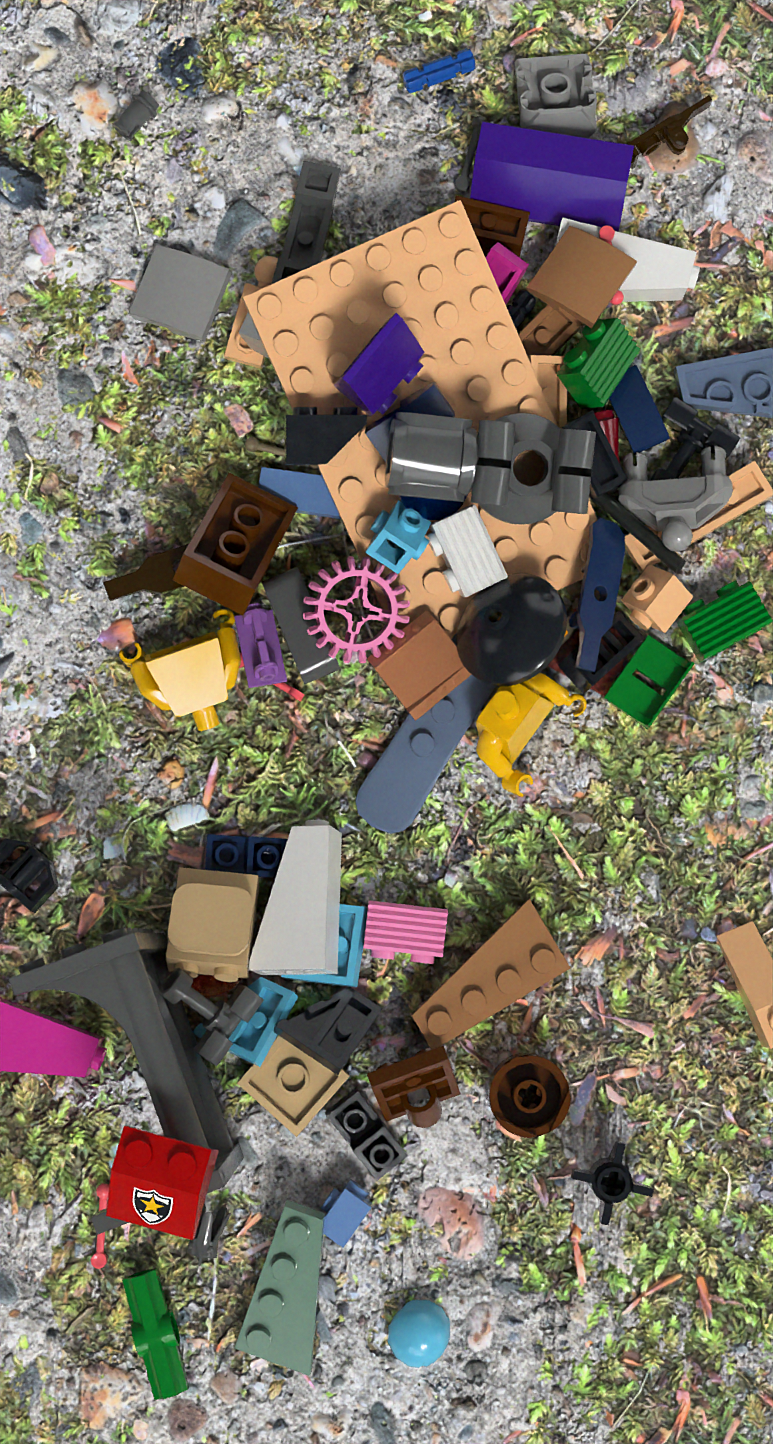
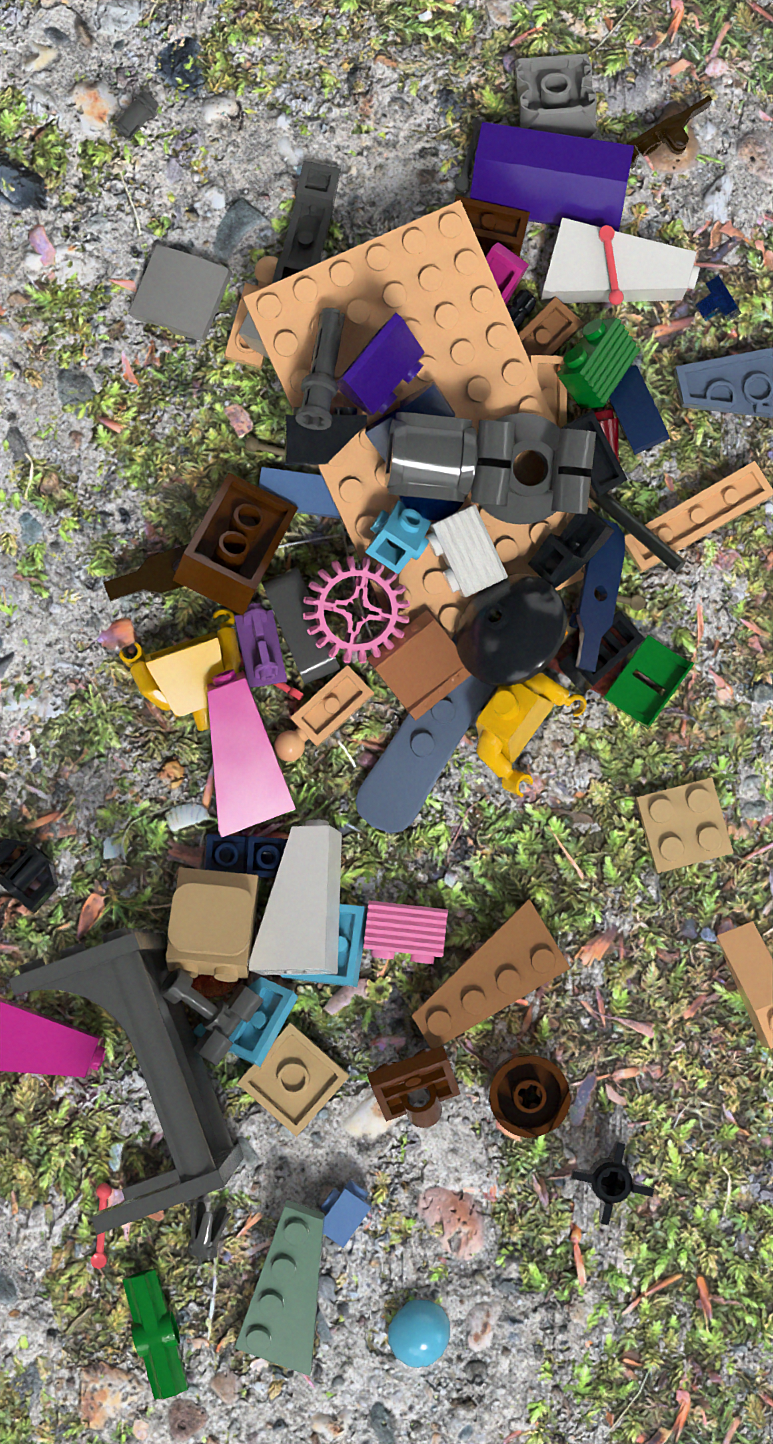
(159, 1182): red slope -> none
(244, 762): none -> slope
(319, 384): none -> dark grey pin
(323, 714): none -> light nougat plate
(331, 1028): black wing -> none
(366, 1134): black slope -> none
(439, 70): blue axle -> none
(566, 554): none -> black slope
(581, 275): medium nougat slope -> none
(656, 599): light nougat brick -> none
(679, 503): light grey connector -> none
(684, 825): none -> tan plate
(693, 436): black bar -> none
(718, 301): none -> clear blue tile
(724, 621): green brick -> none

